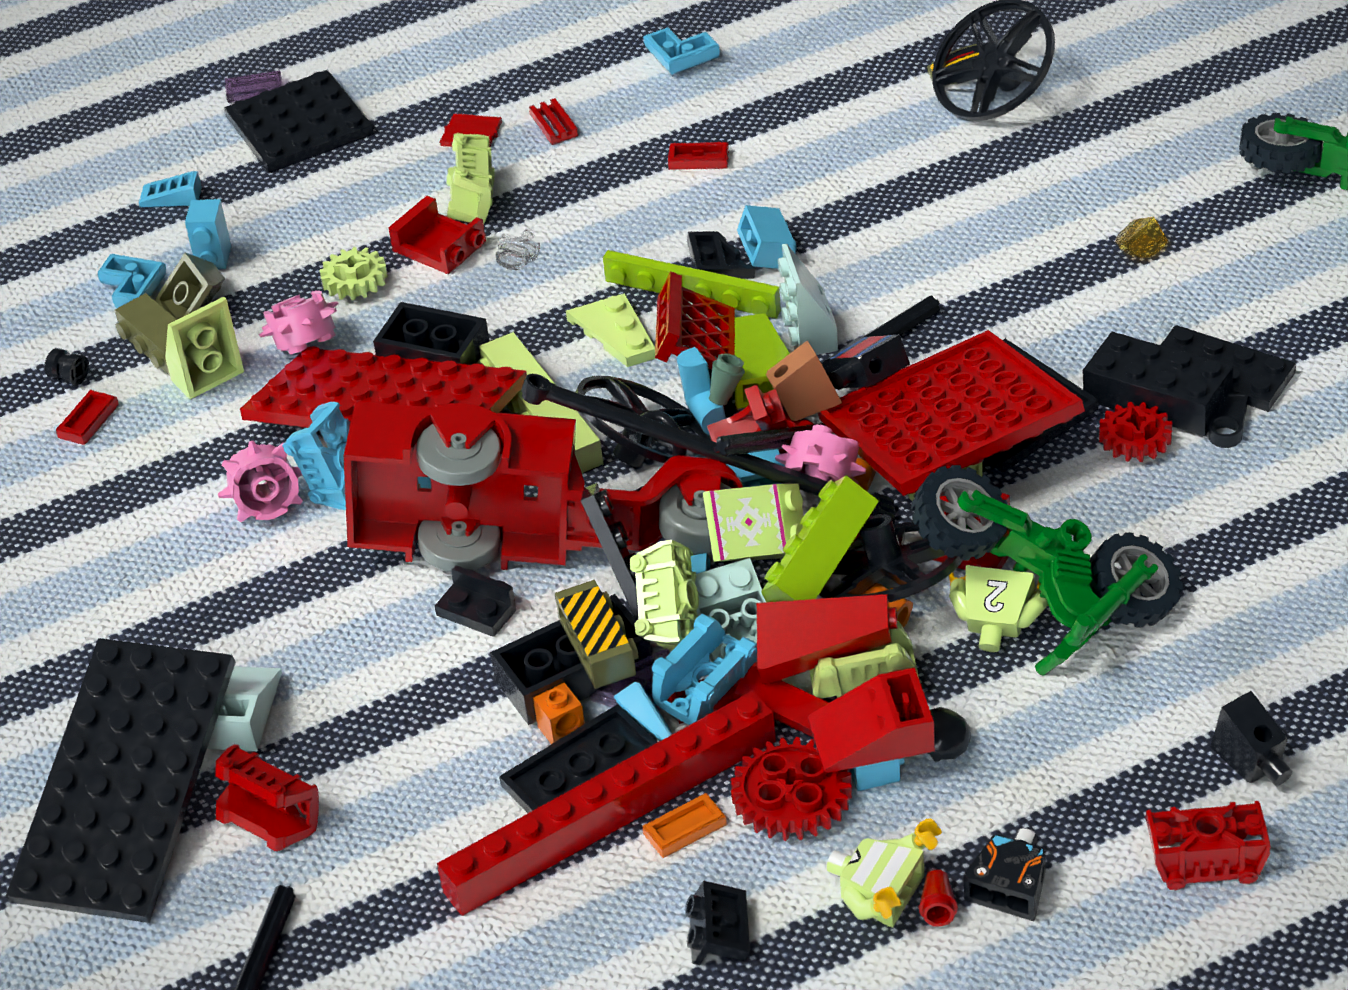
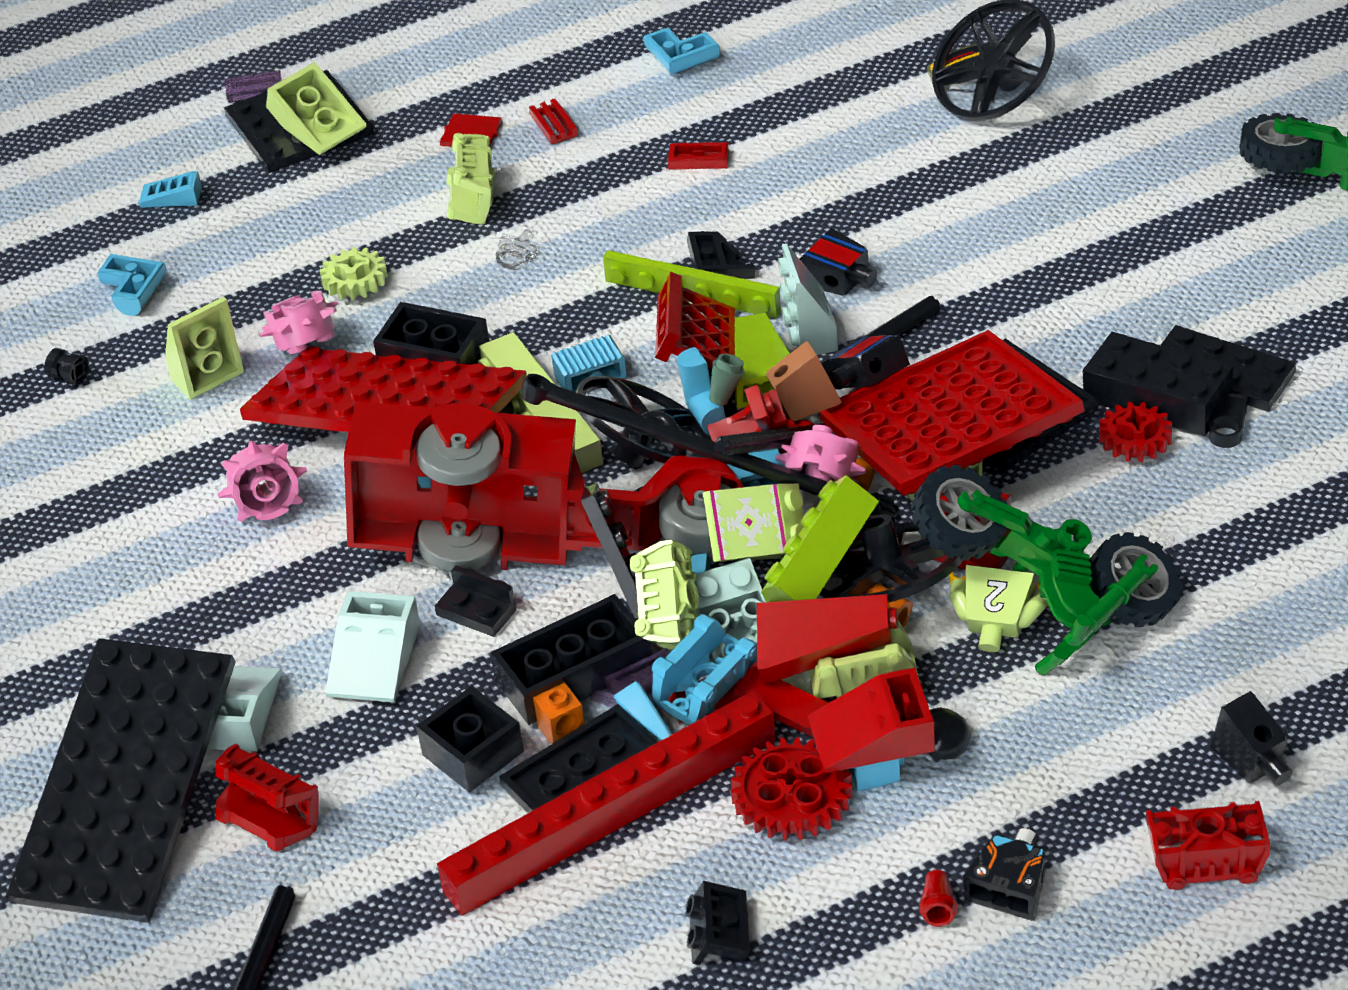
(87, 417): red tile -> none
(146, 327): olive brick -> none
(190, 286): olive slope -> none
(208, 231): medium azure brick -> none
(313, 109): none -> yellowish green slope
(321, 465): medium azure piece -> none
(372, 646): none -> light aqua slope
(434, 238): red panel -> none
(470, 738): none -> black brick
(589, 359): none -> medium azure brick
(596, 633): brick -> none
(616, 327): yellowish green wing -> none
(684, 825): orange tile -> none
(763, 234): medium azure brick -> none
(839, 263): none -> black torso
(883, 873): torso -> none
(1142, 238): clear yellow brick -> none

